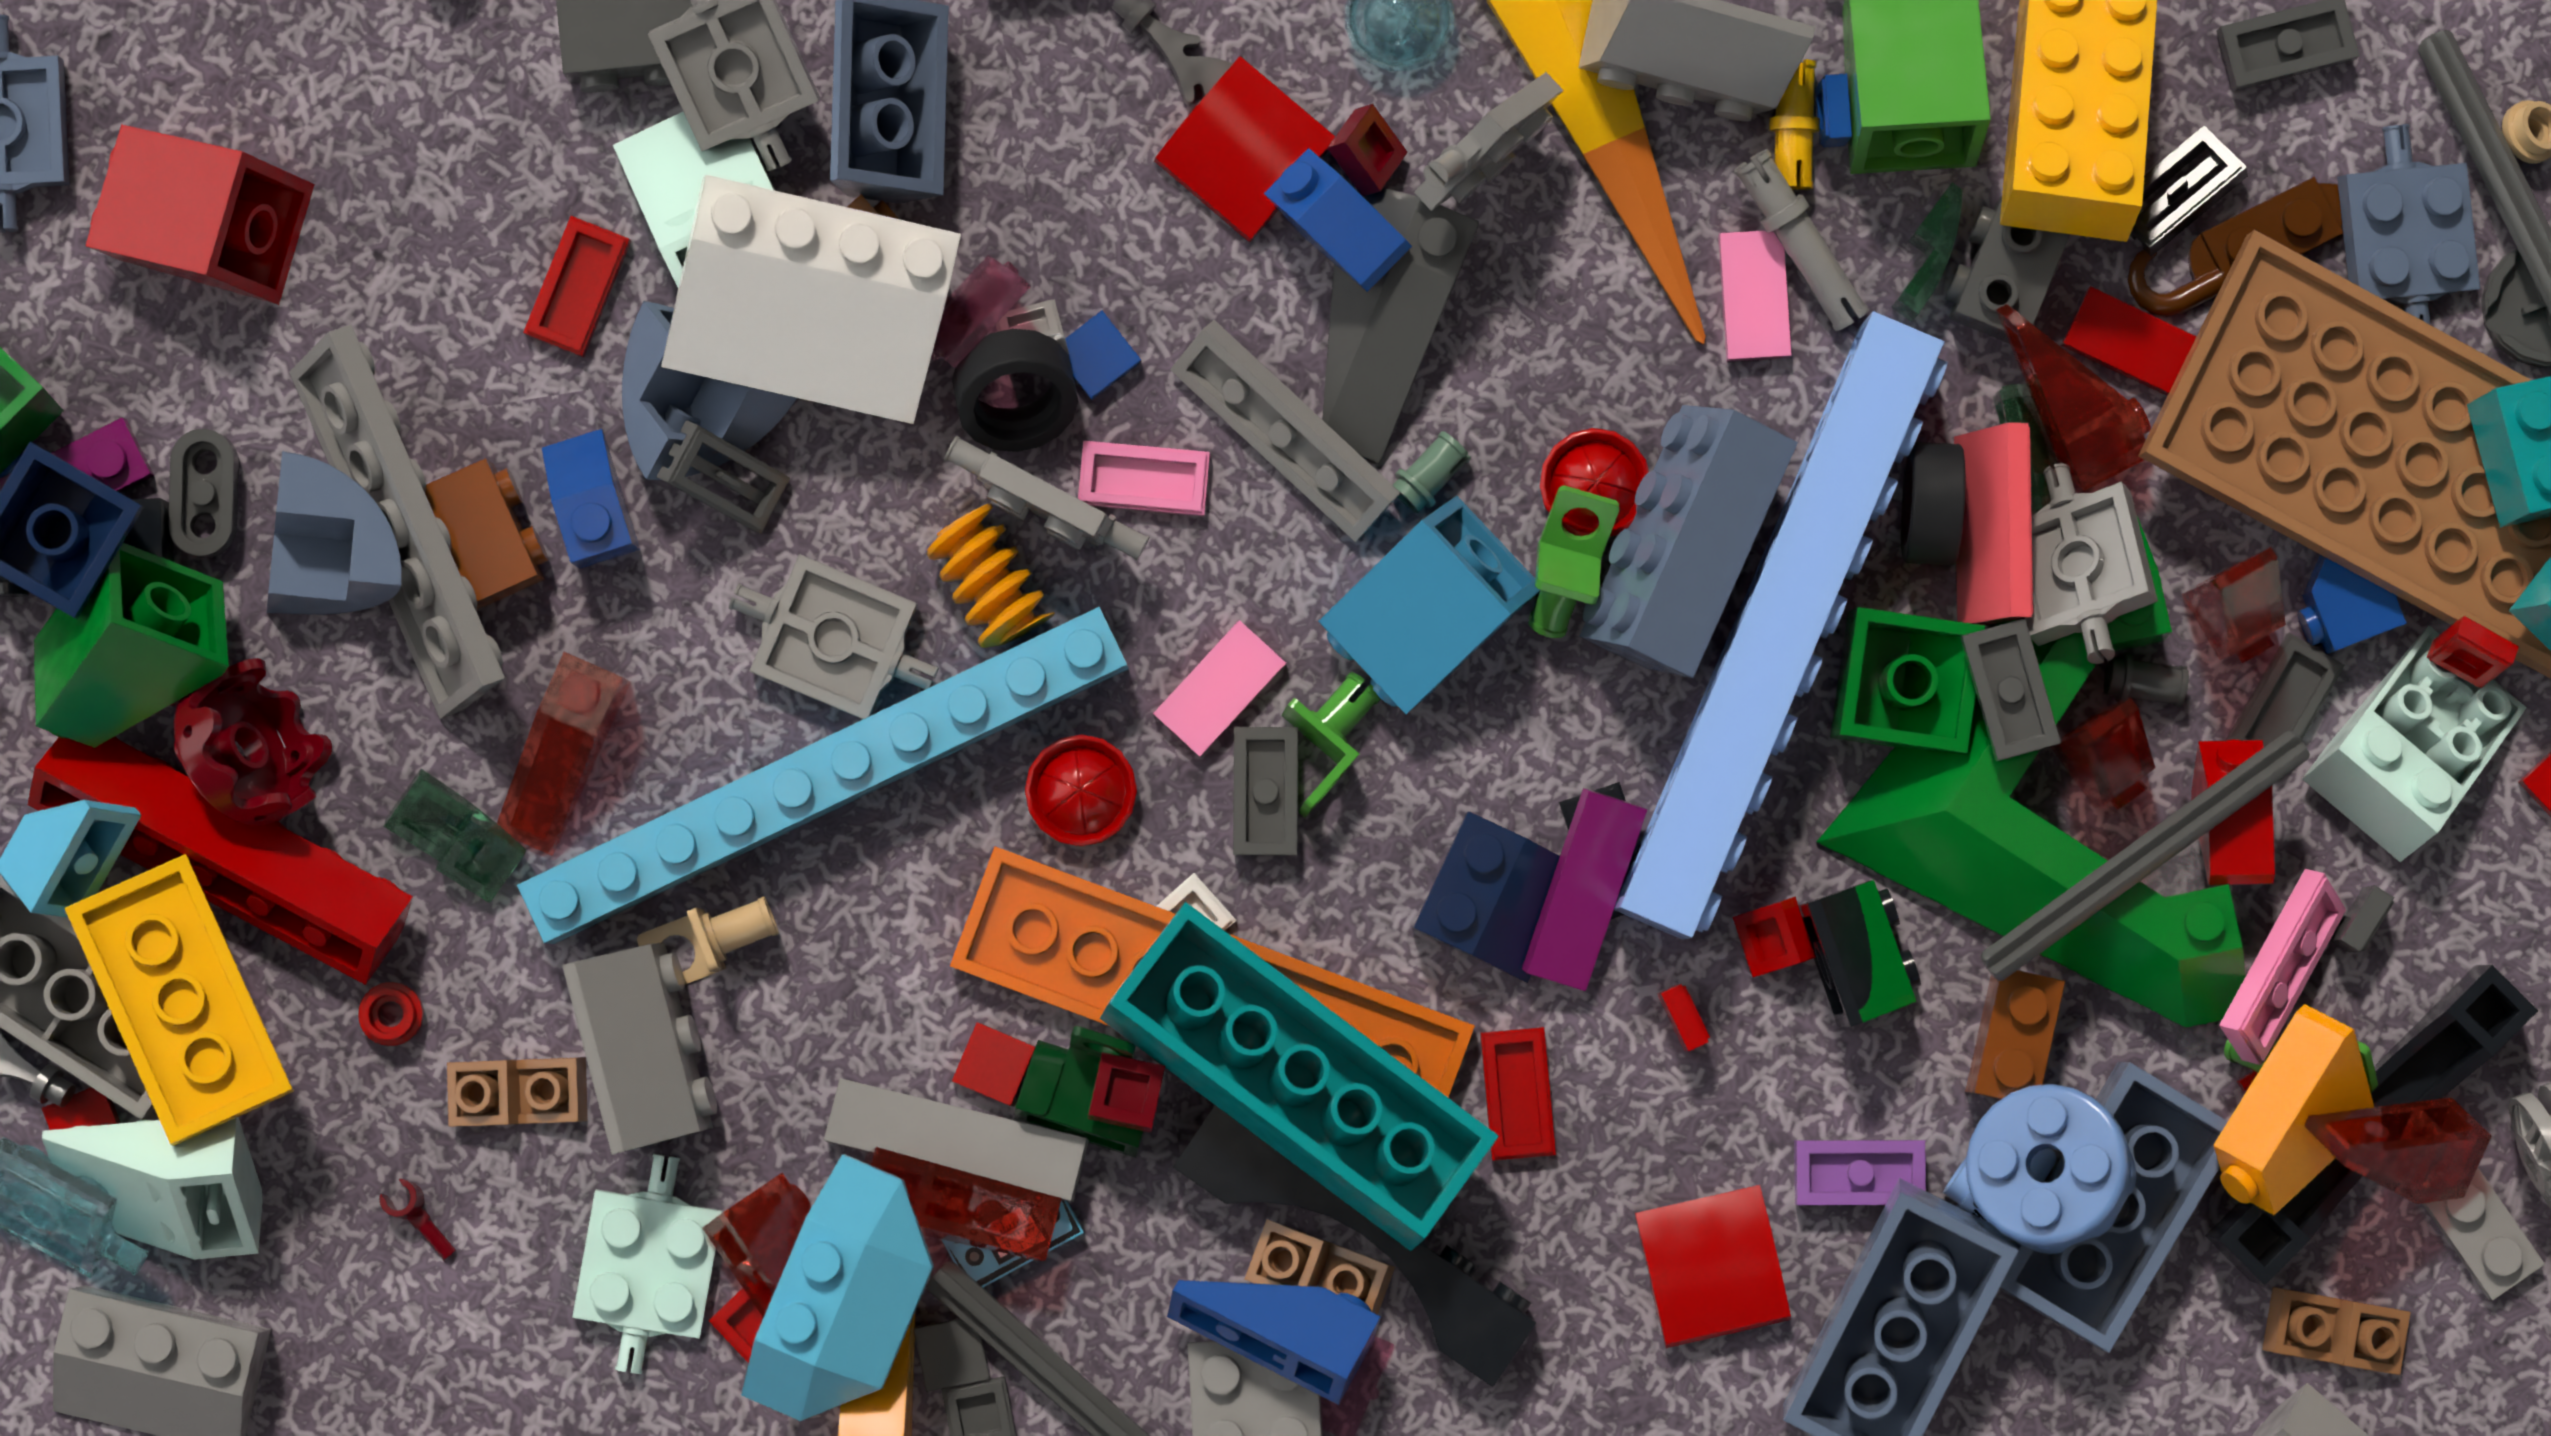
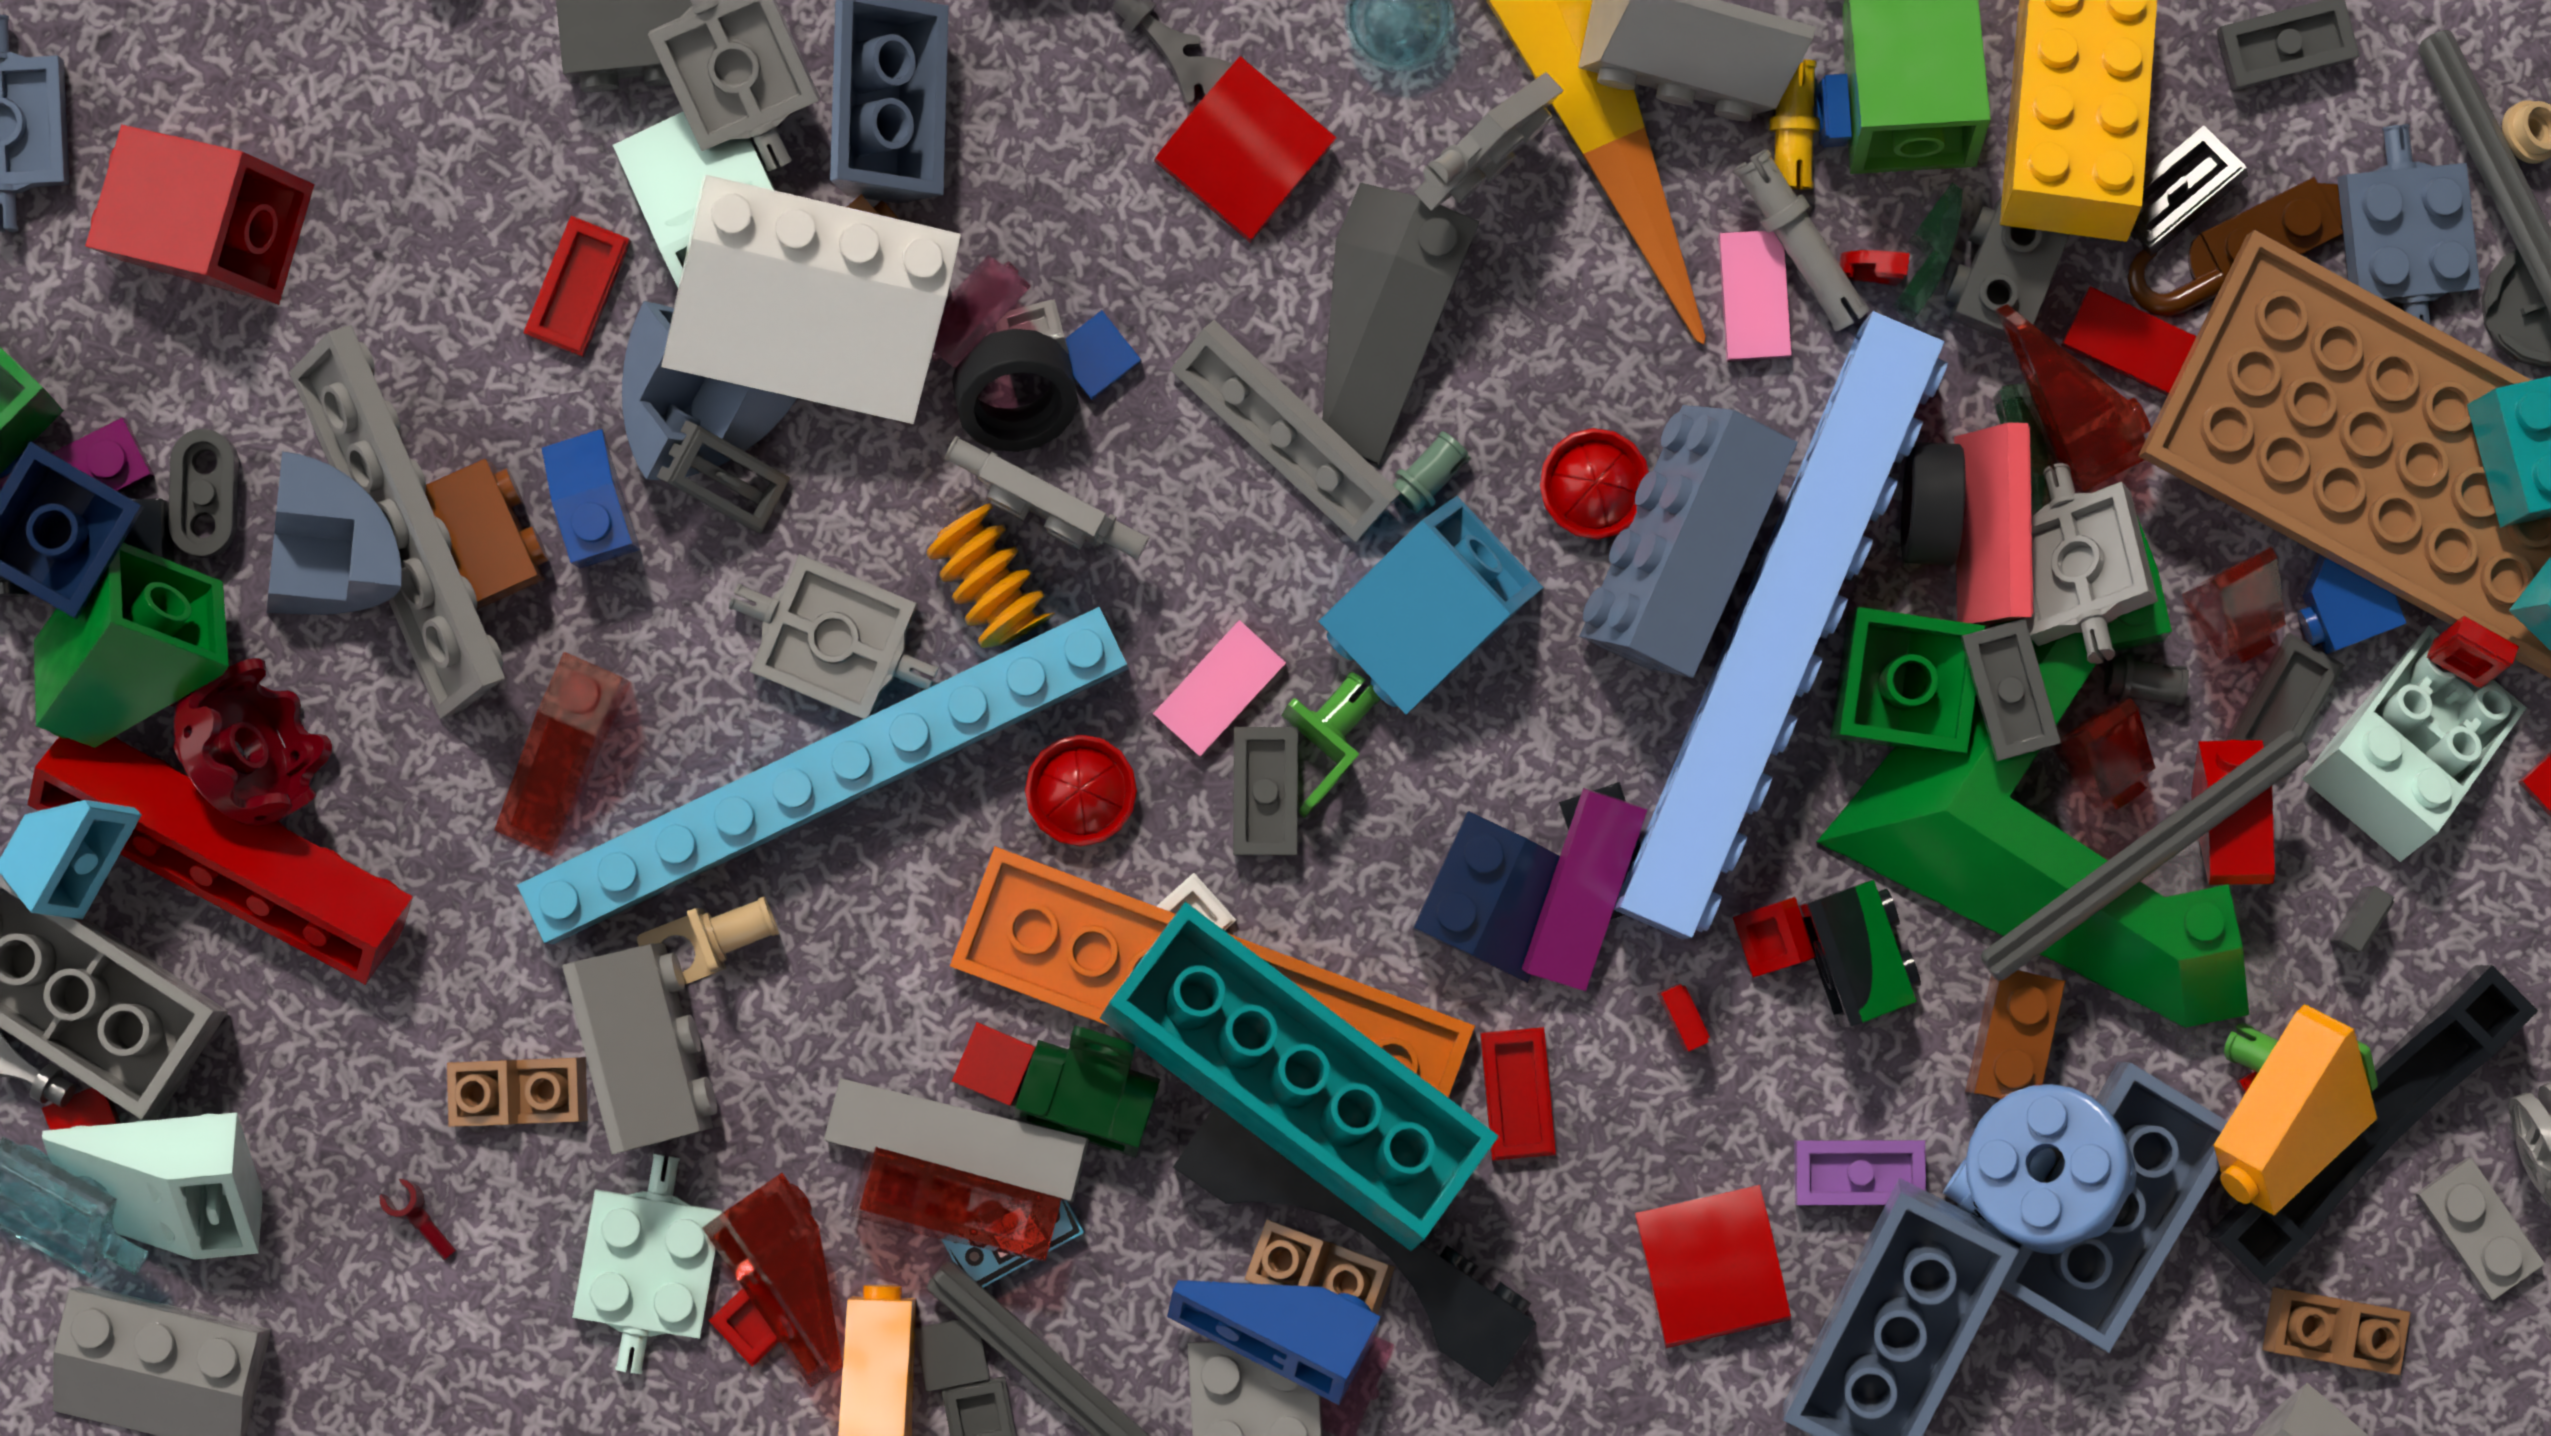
(179, 1000): yellow plate -> none
(370, 1017): red plate -> none
(457, 834): clear green slope -> none
(841, 1296): medium azure wedge -> none
(1126, 1092): dark red plate -> none
(1144, 478): bright pink tile -> none
(1337, 220): blue slope -> none
(1367, 150): dark red plate -> none
(1569, 563): bright green bracket -> none
(1875, 266): none -> red tile
(2283, 967): bright pink tile -> none
(2411, 1148): clear red slope -> none

